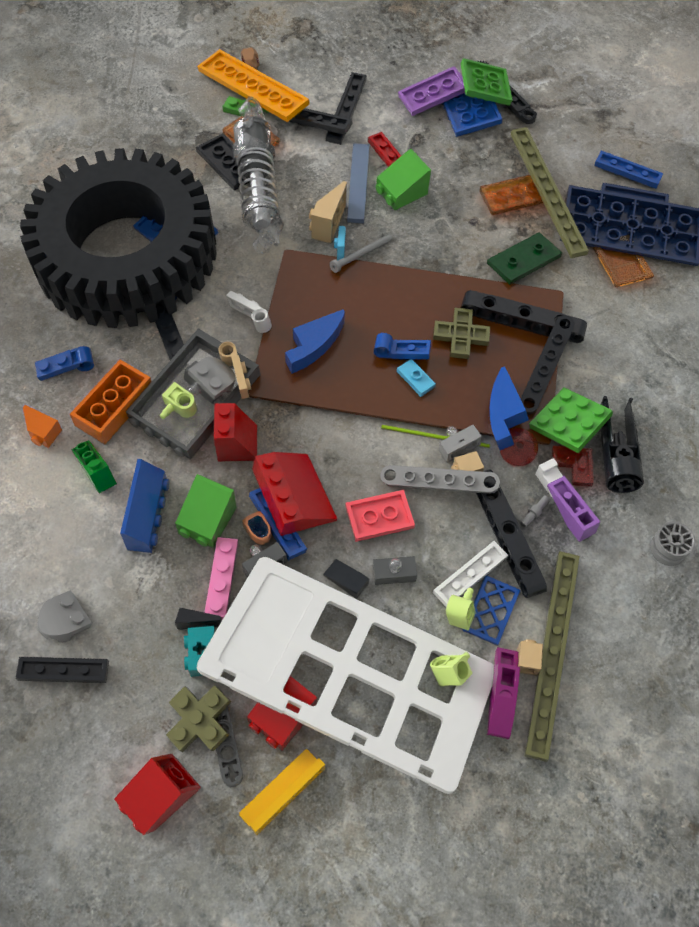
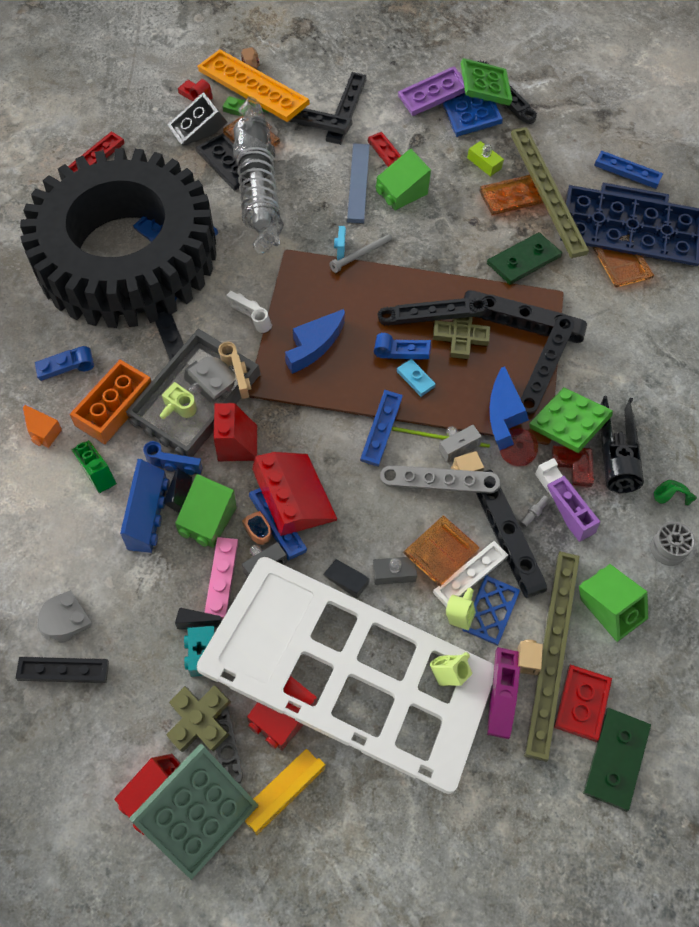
(107, 144): none -> red plate
(169, 461): none -> blue plate
(178, 490): none -> black slope
(192, 91): none -> red plate
(194, 811): none -> sand green plate
(197, 121): none -> dark grey slope
(328, 213): tan slope -> none
(379, 515): coral plate -> none
(381, 428): none -> blue plate
(433, 311): none -> black plate
(441, 550): none -> clear orange piece
(485, 158): none -> lime piece
(583, 703): none -> red tile
(615, 601): none -> bright green slope
(617, 759): none -> dark green plate
(667, 489): none -> green piece

